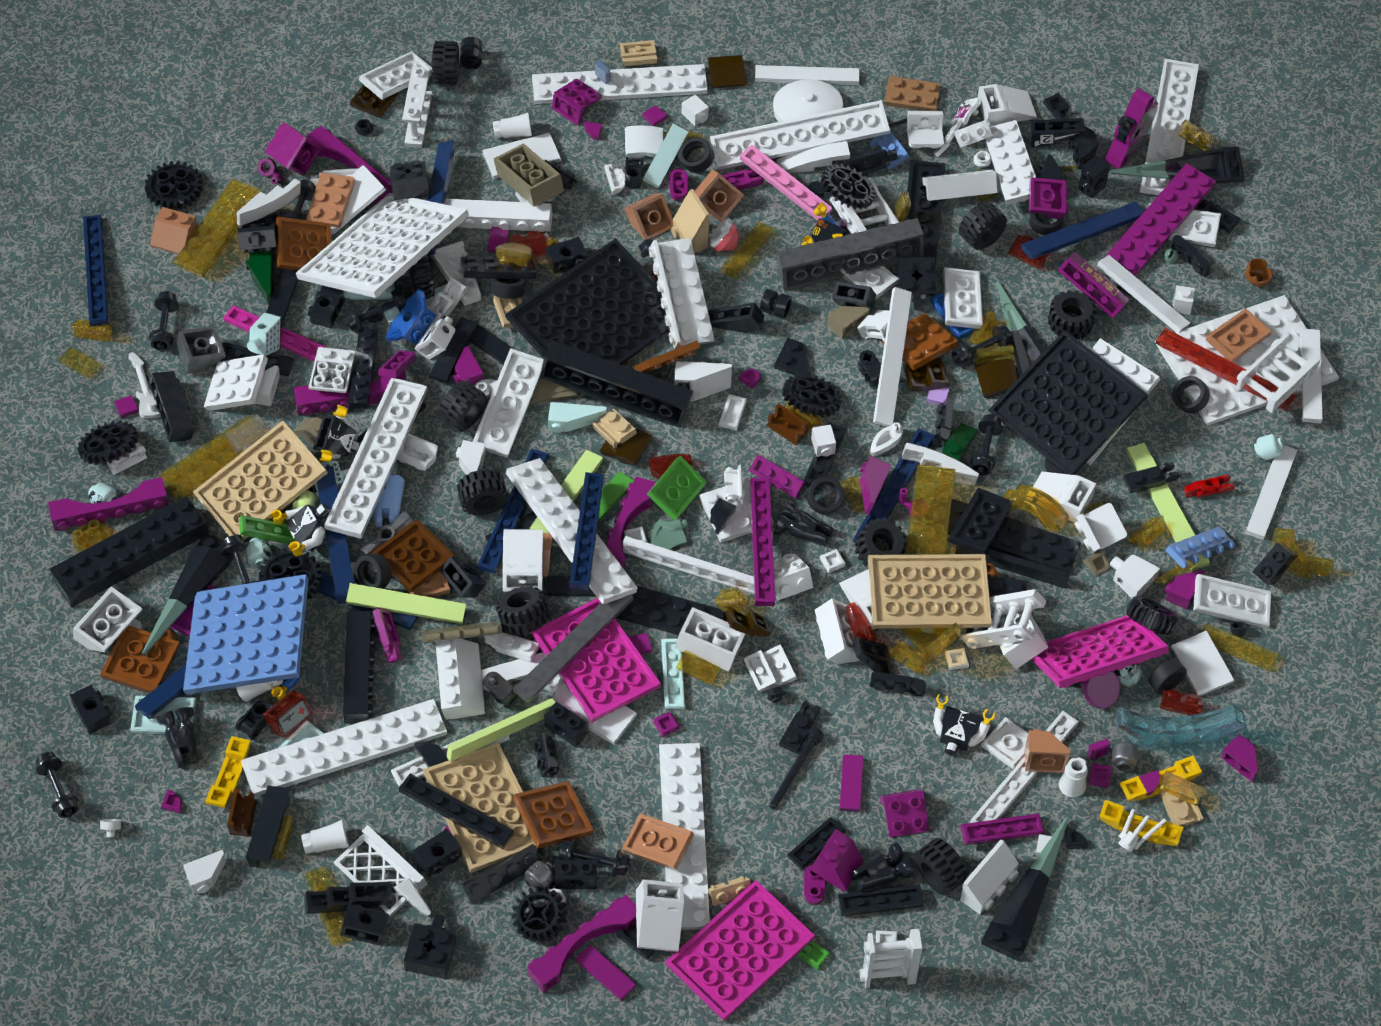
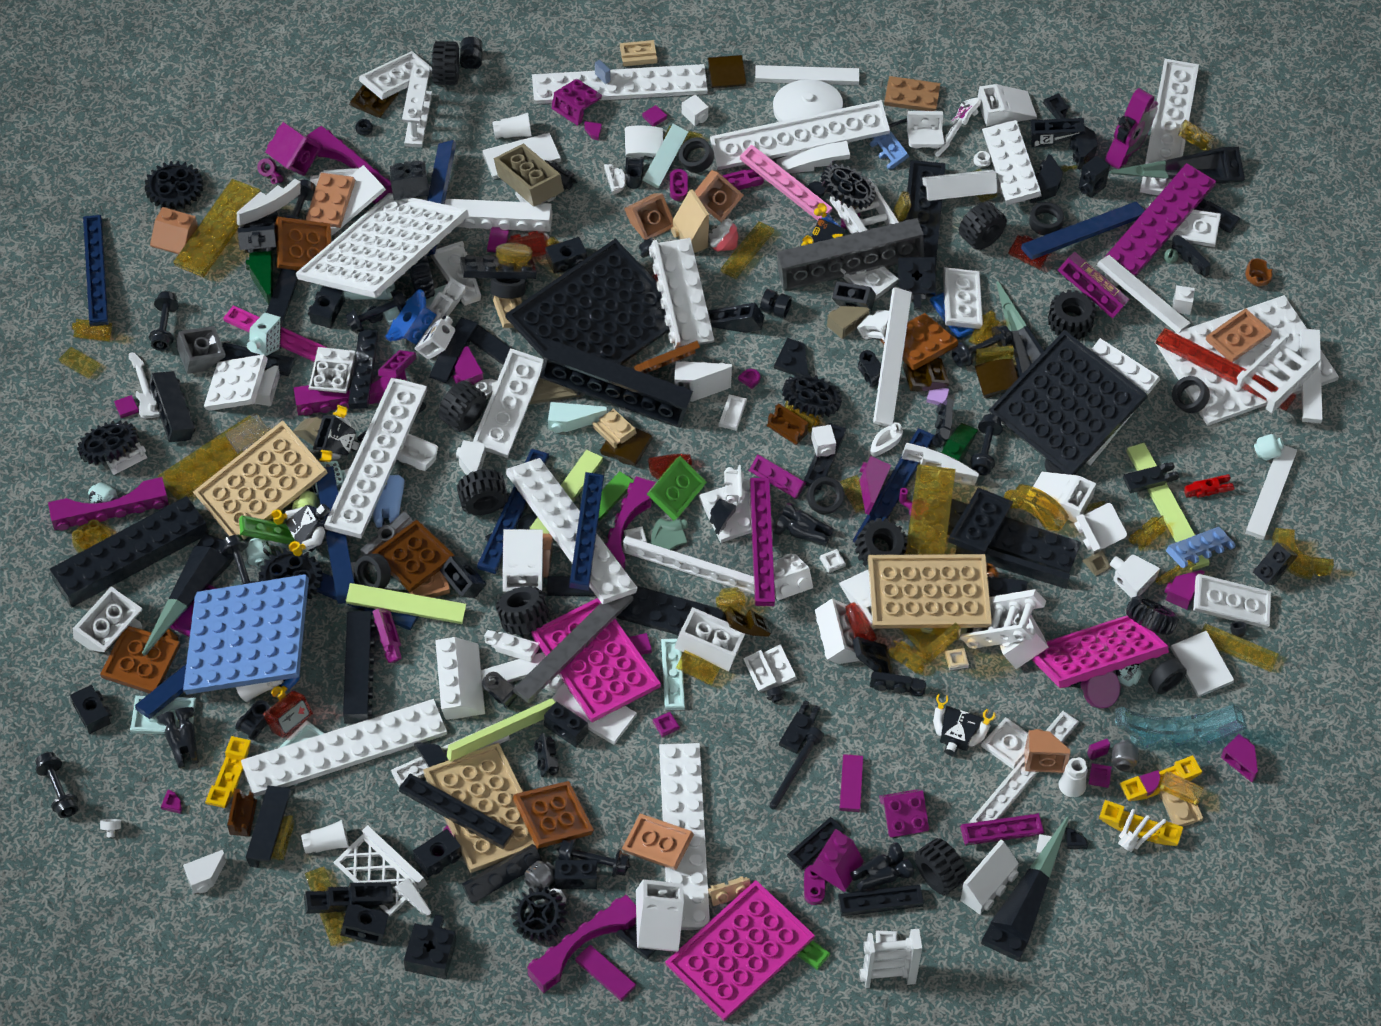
(461, 631): dark tan hinge -> none
(872, 161): black hinge -> none
(973, 133): white hinge -> none
(1048, 197): magenta plate -> none
(1181, 702): clear red bracket -> none

